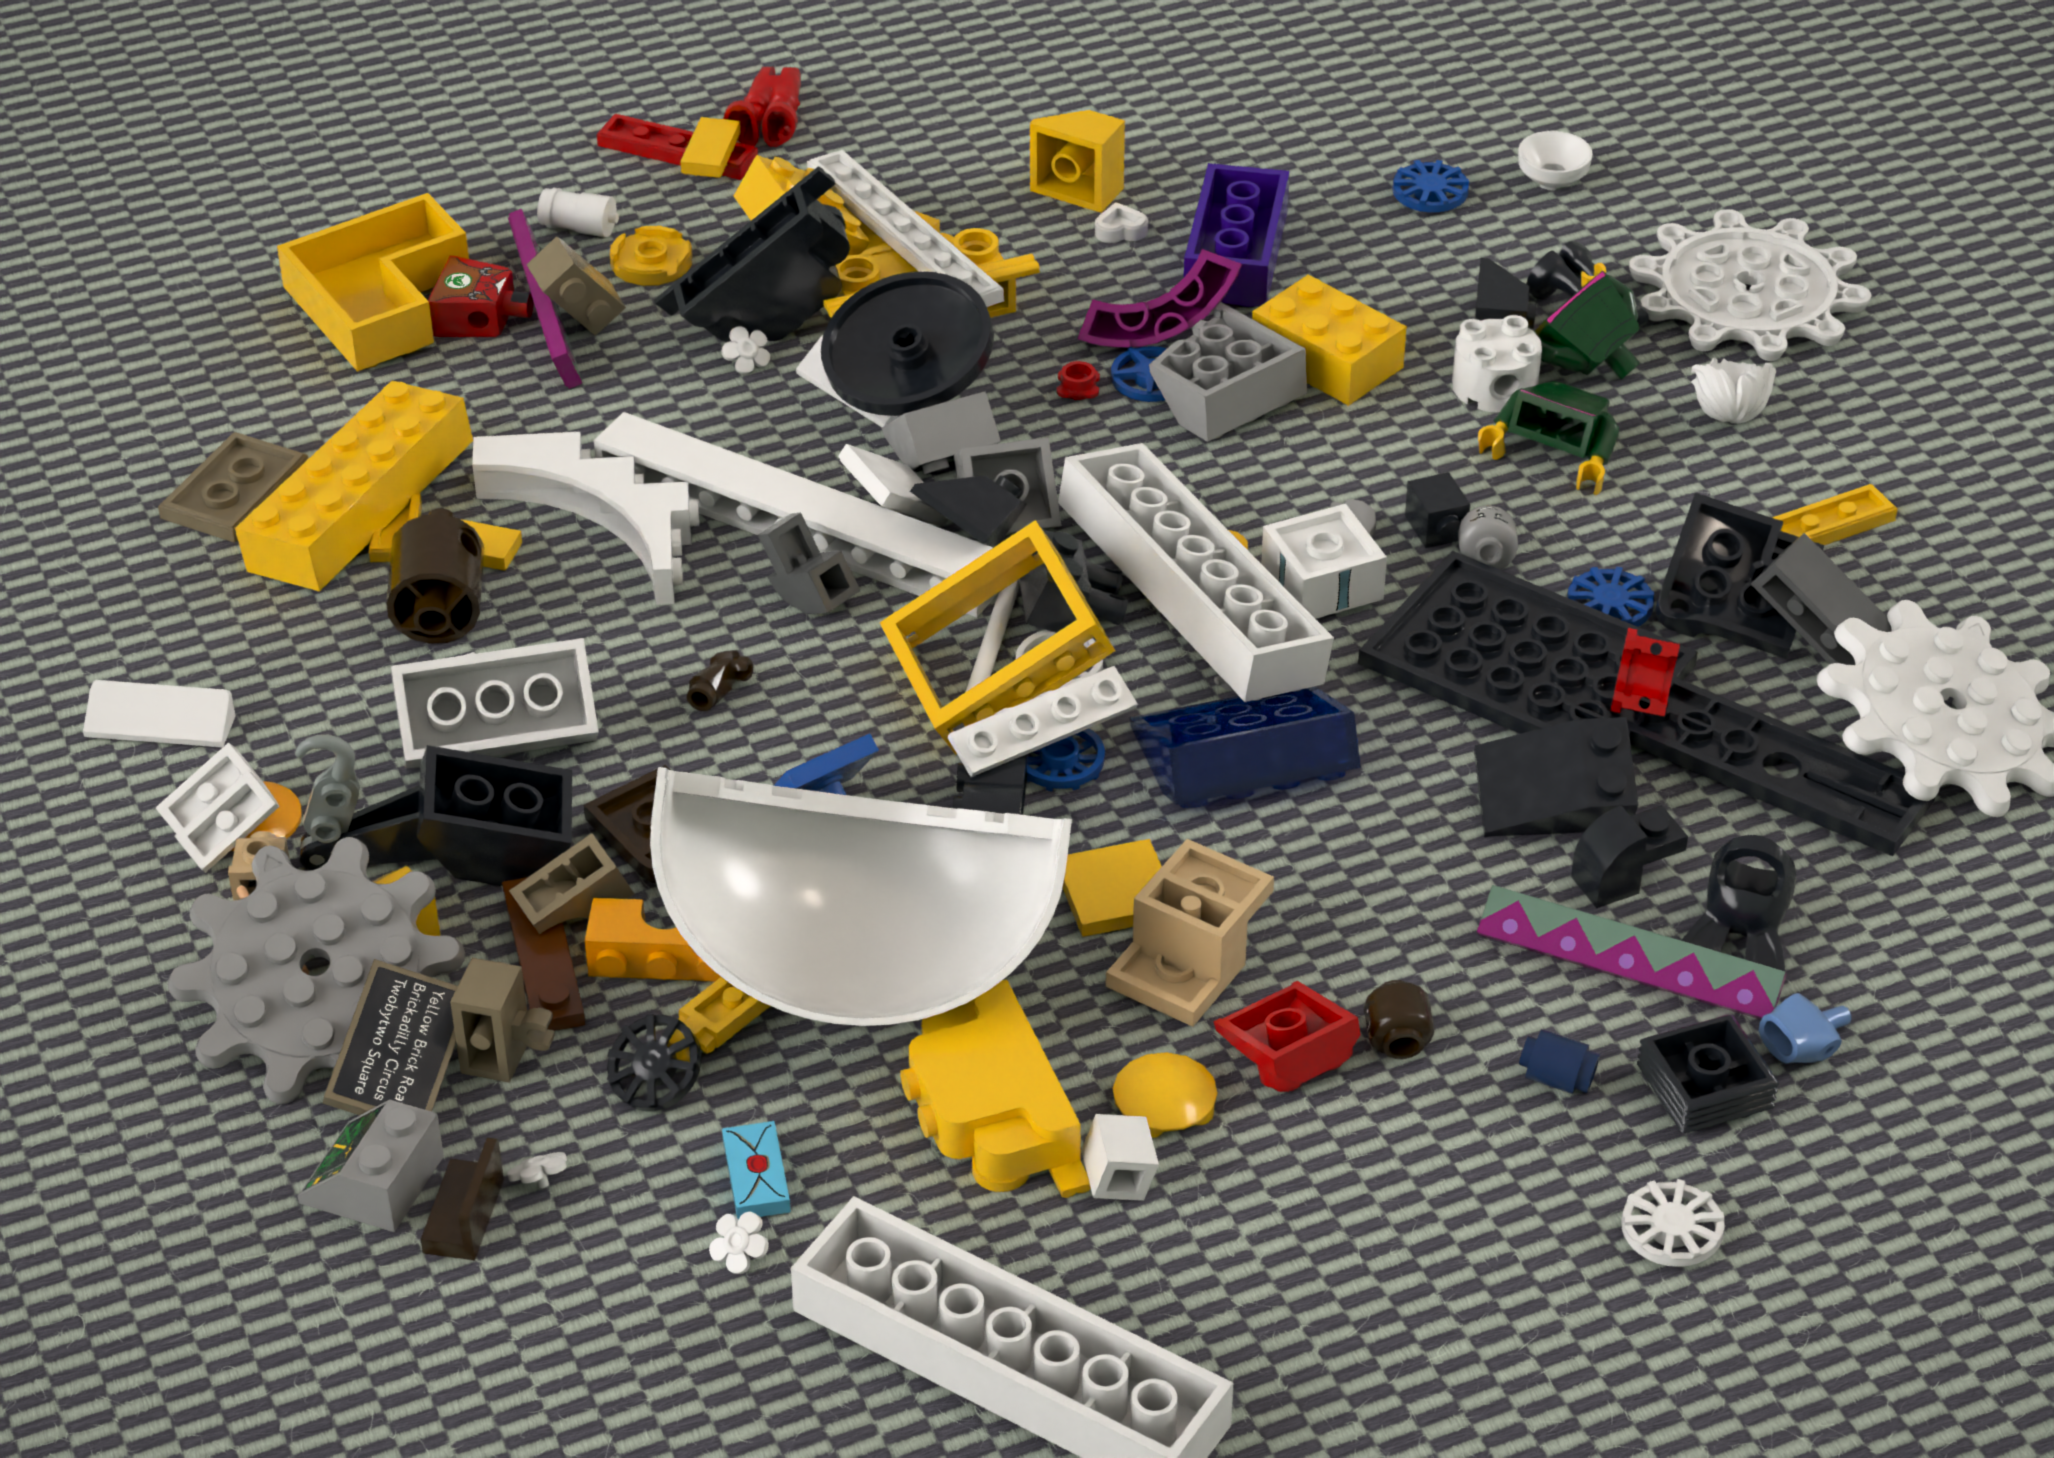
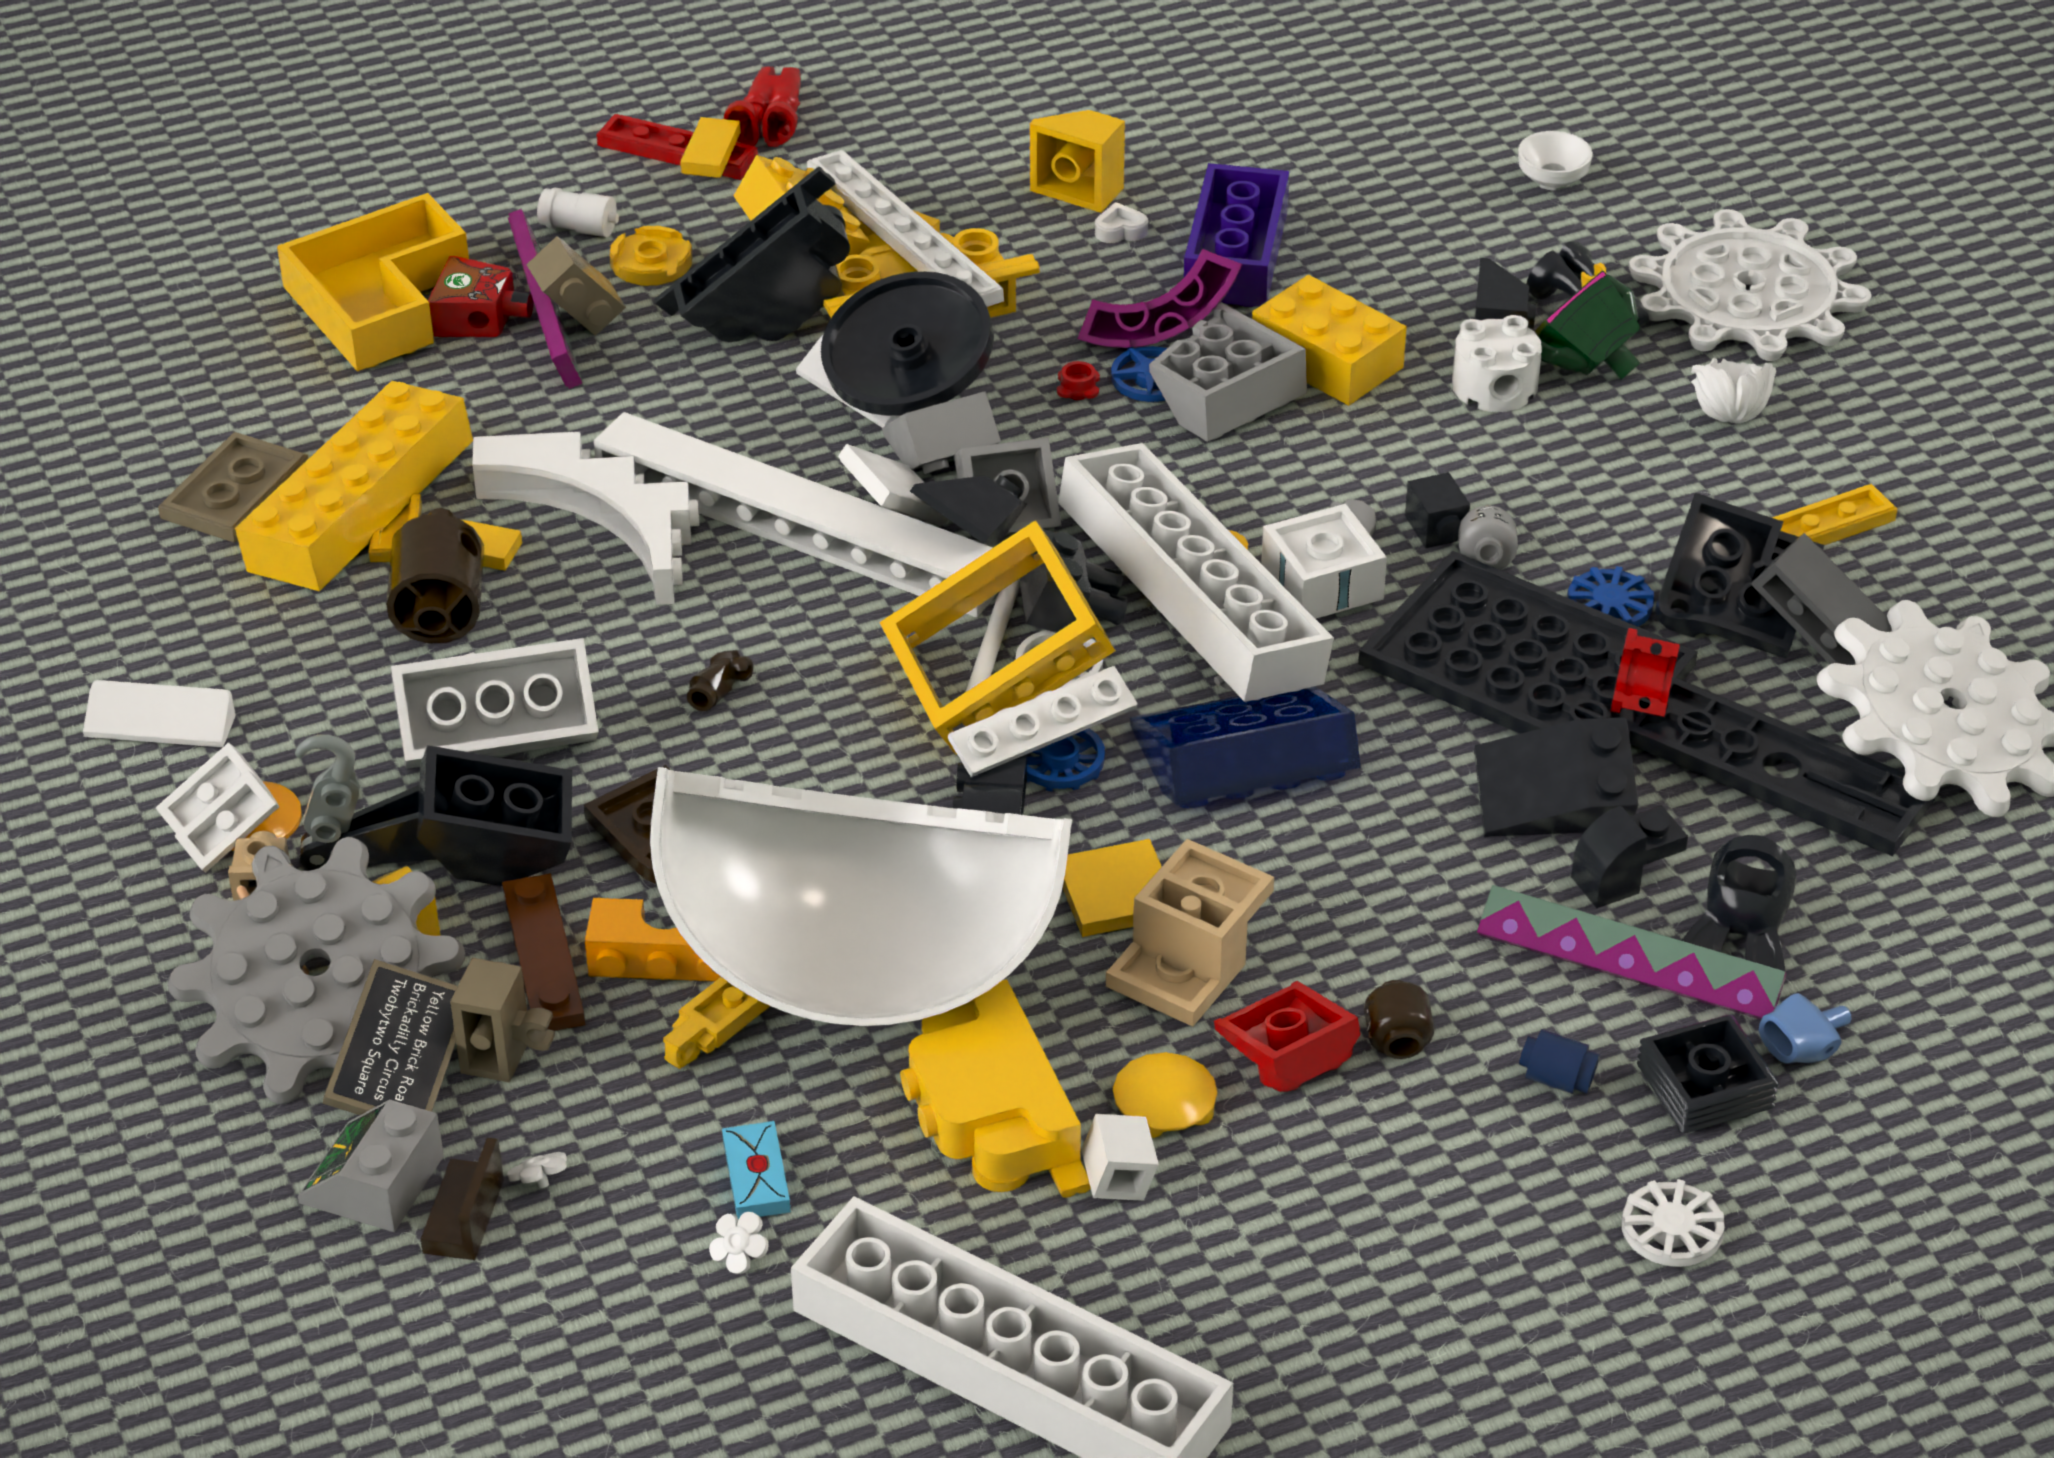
(569, 884): dark tan arch -> none
(654, 1062): black wheel -> none
(747, 349): white plant -> none
(802, 574): dark grey brick -> none
(831, 769): blue tile -> none
(1430, 187): blue wheel -> none
(1561, 419): dark green torso -> none

